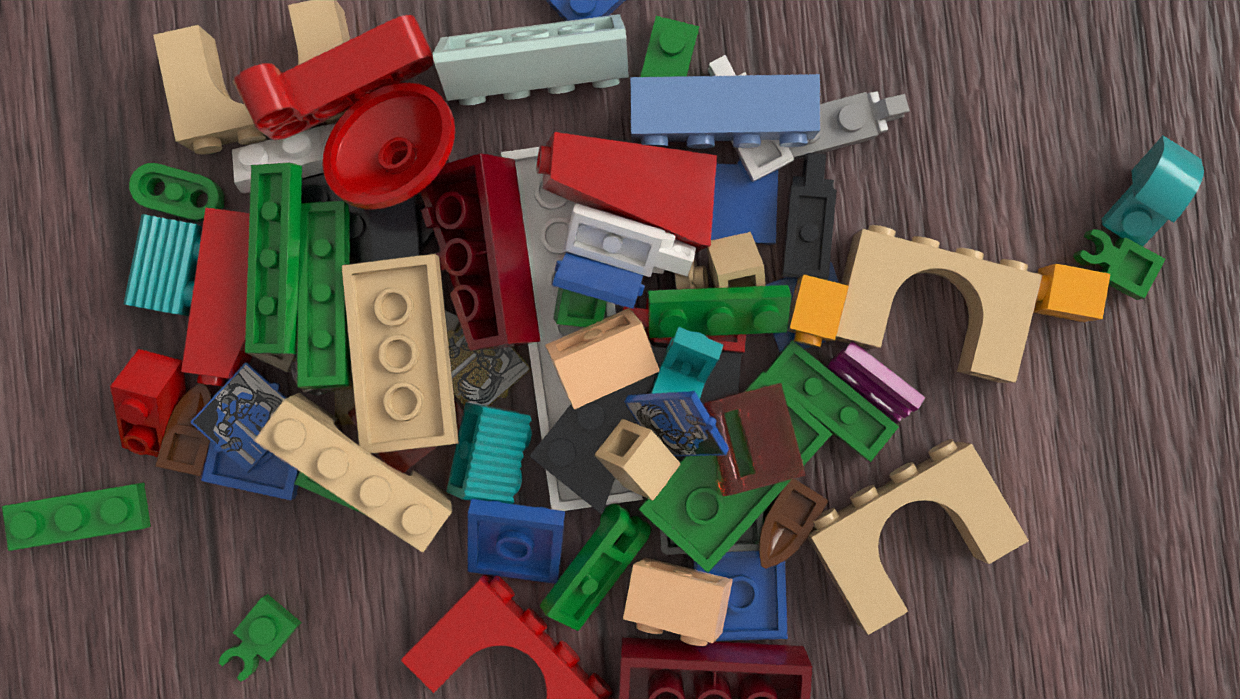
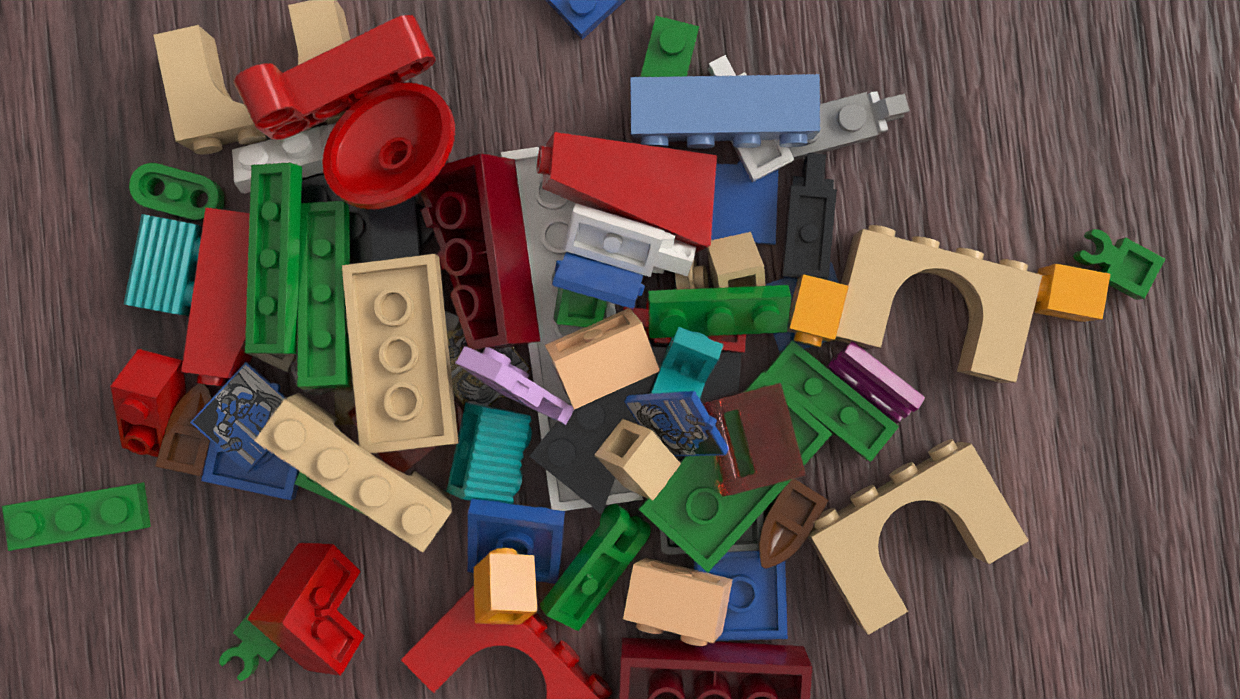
(302, 609): none -> red panel
(502, 377): none -> lavender wing
(504, 587): none -> brick
(532, 58): light aqua slope -> none
(1160, 192): teal brick -> none

